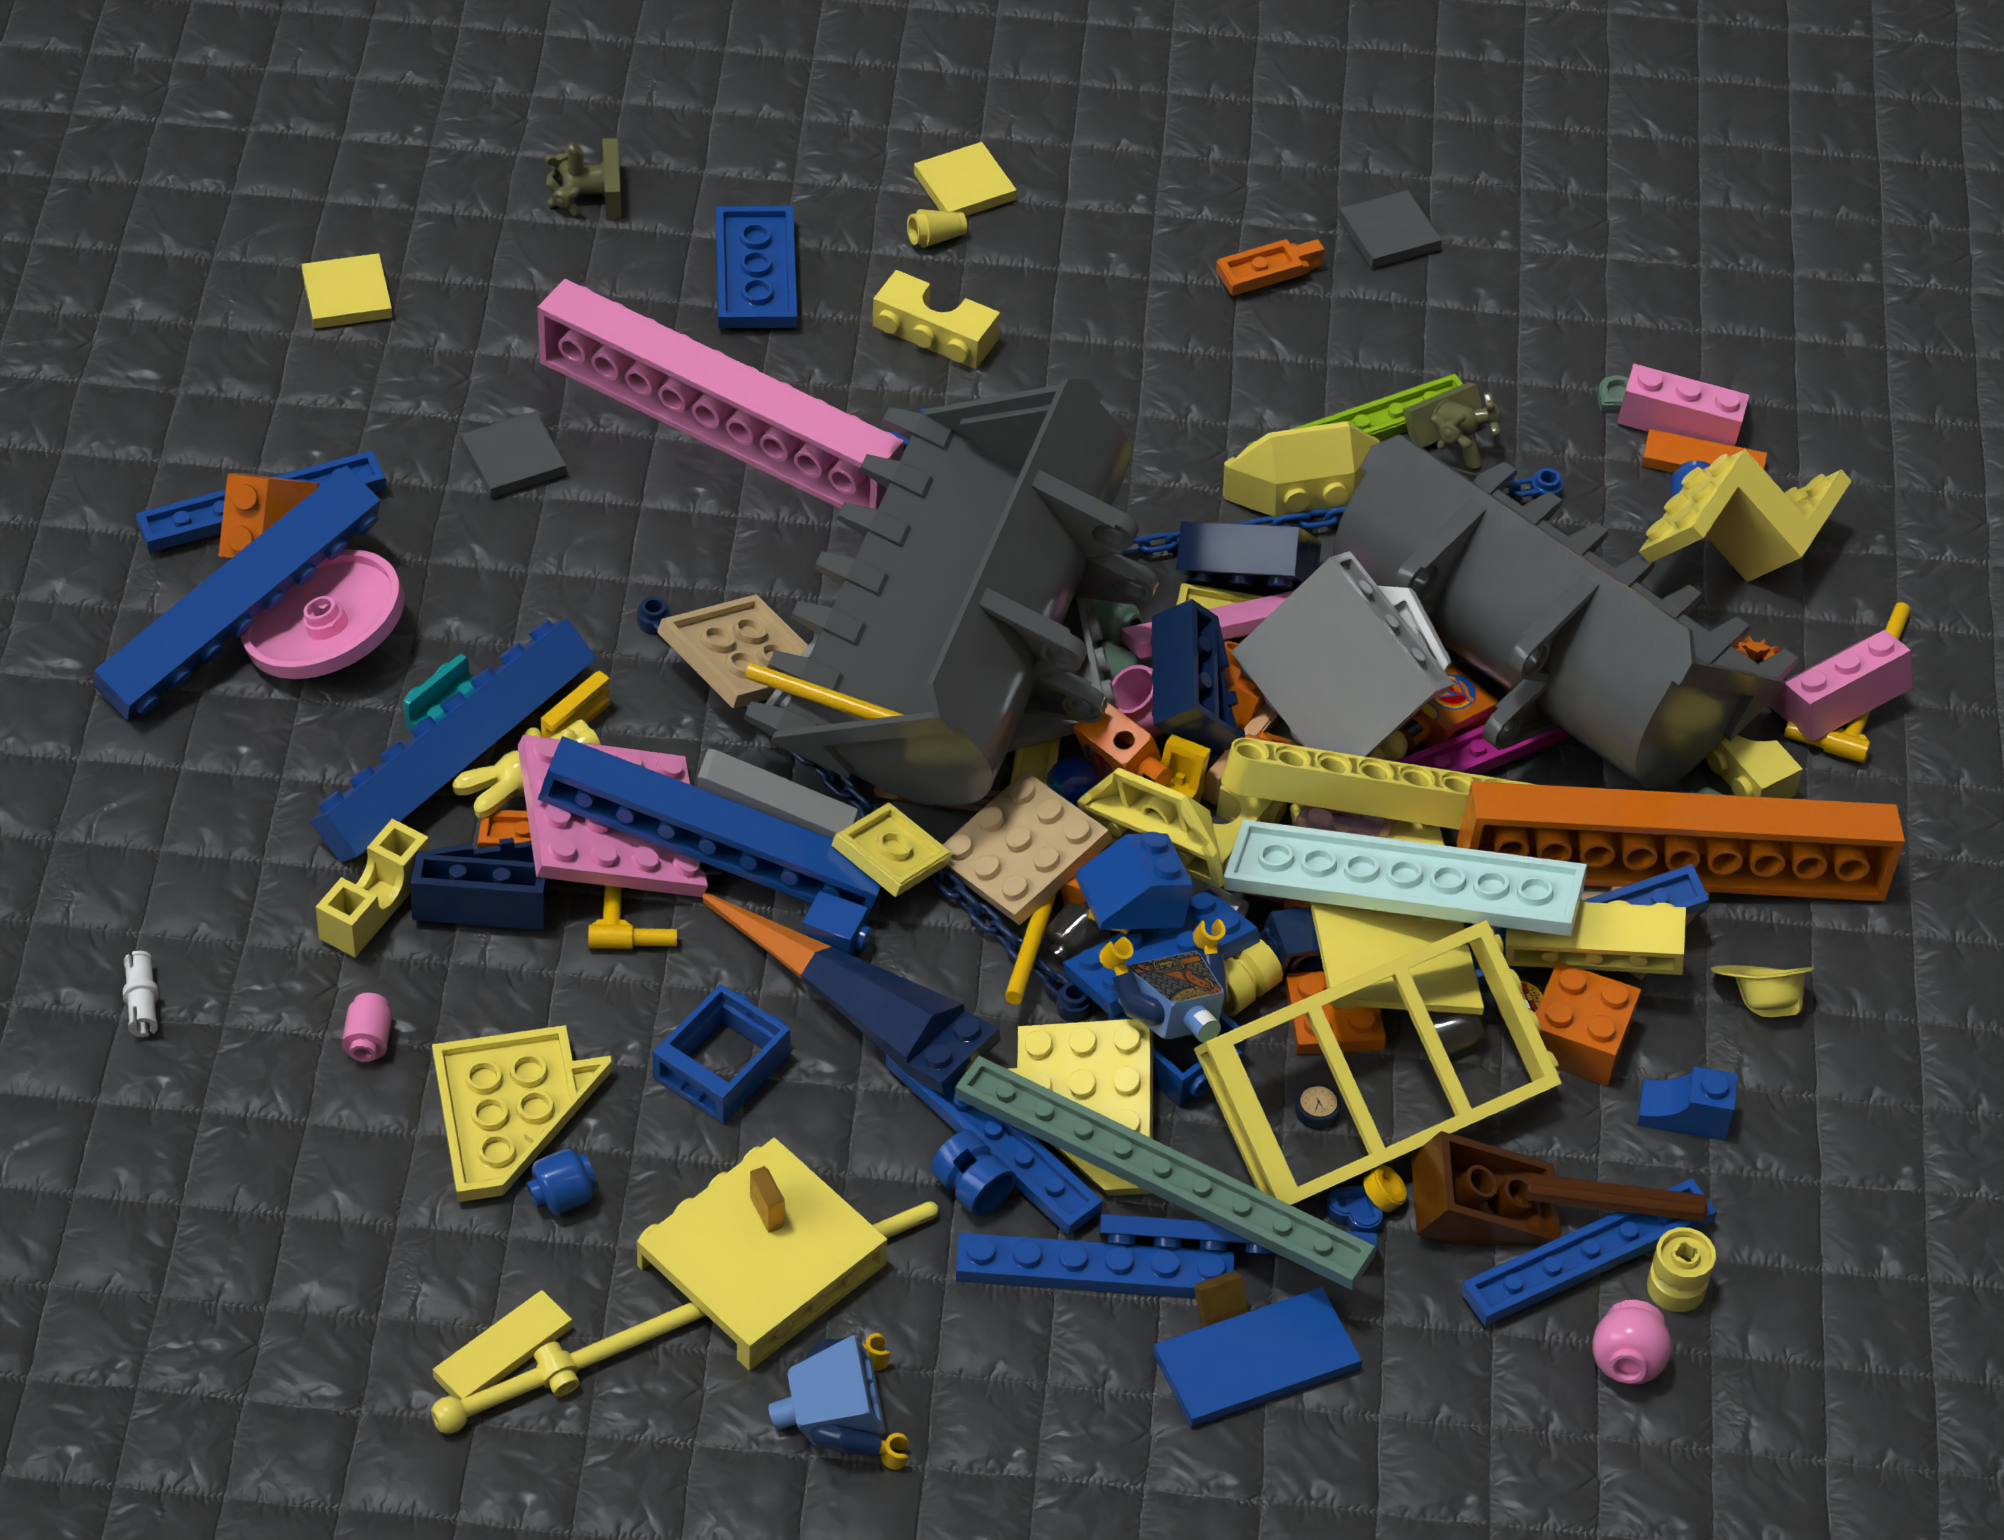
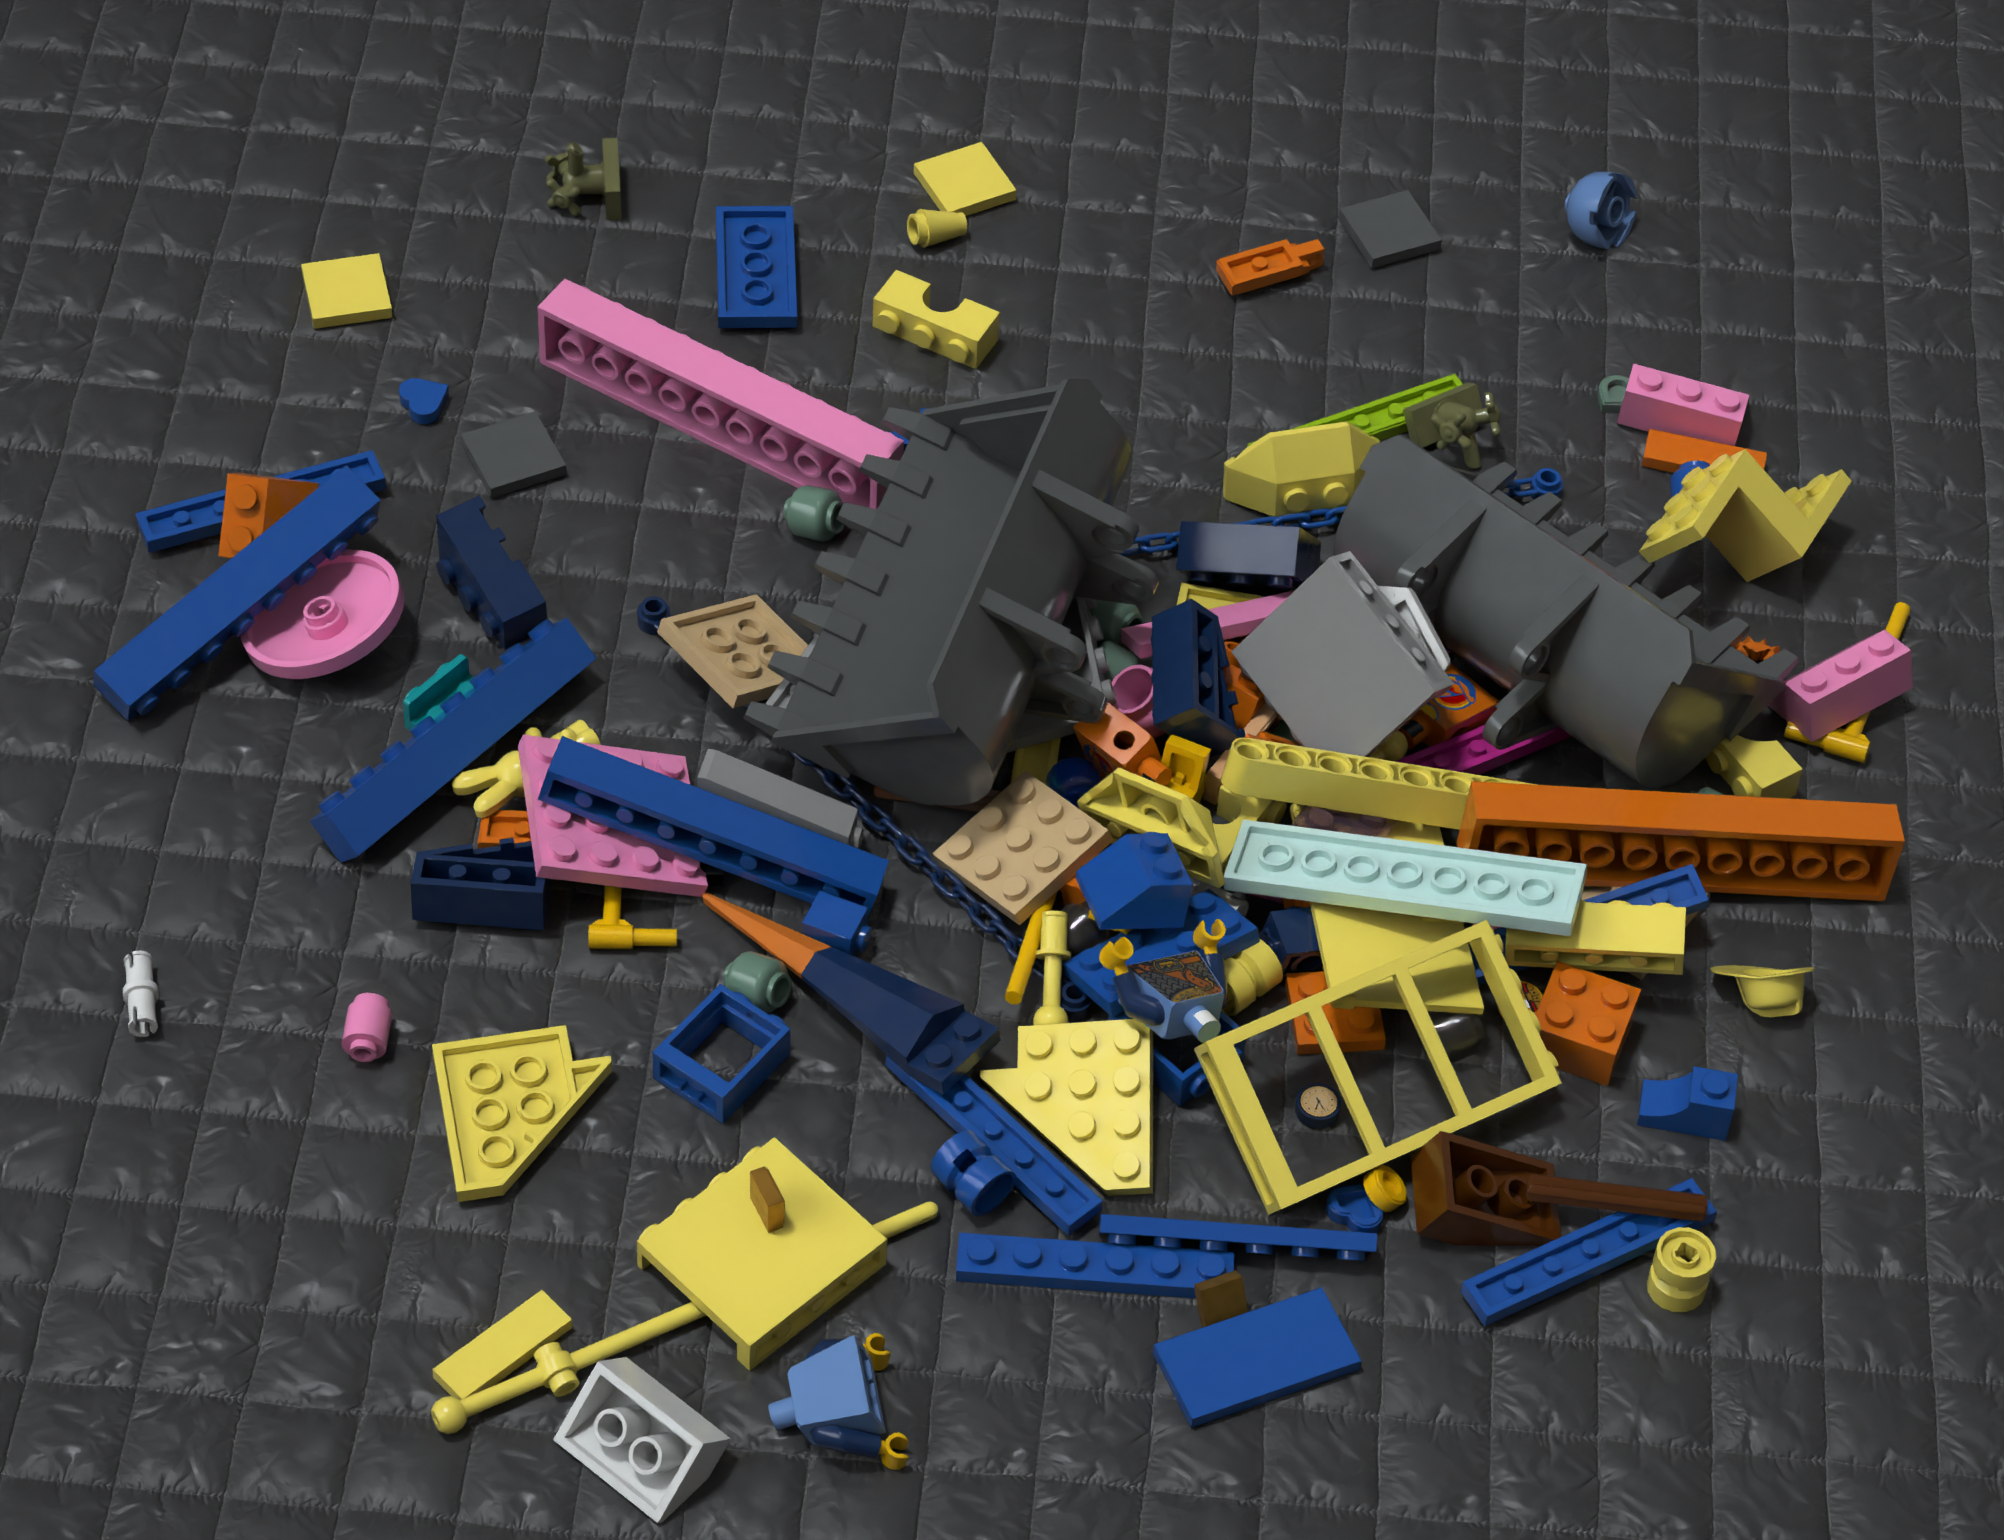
(356, 912): light yellow arch -> none
(423, 399): none -> blue tile
(485, 576): none -> dark blue wedge
(562, 1181): blue head -> none
(581, 704): yellow tile -> none
(640, 1437): none -> white slope
(759, 979): none -> sand green head
(813, 513): none -> sand green head
(816, 693): yellow bar -> none
(892, 849): light yellow tile -> none
(1053, 952): none -> light yellow pin
(1166, 1172): sand green plate -> none
(1600, 209): none -> medium blue cylinder
(1632, 1342): bright pink piece -> none

